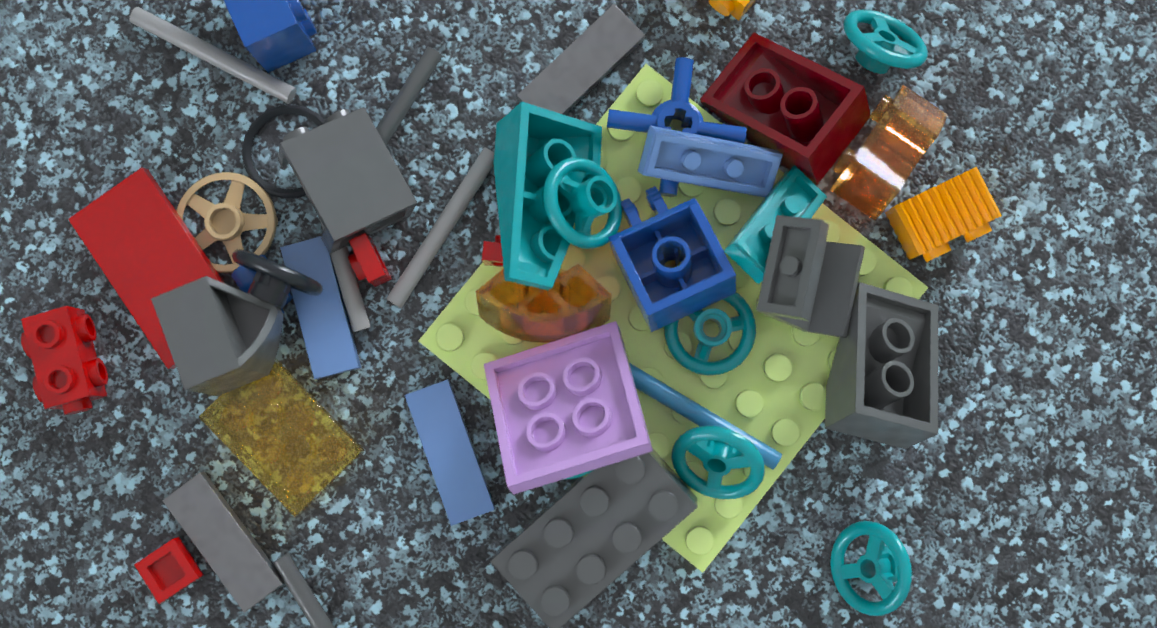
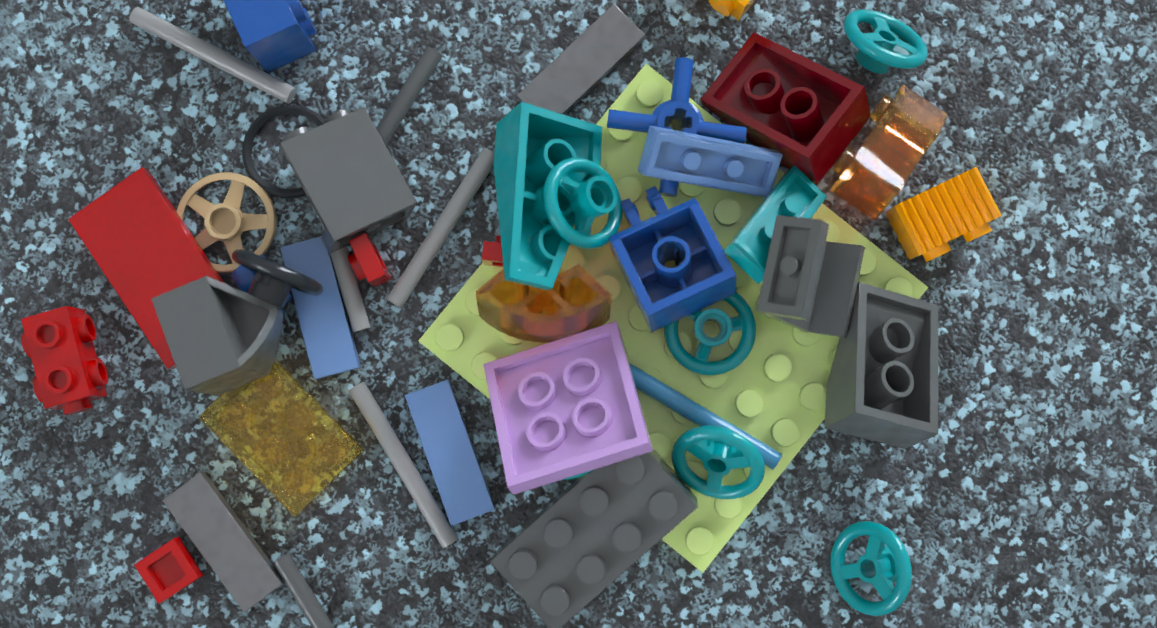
(403, 465): none -> light grey bar

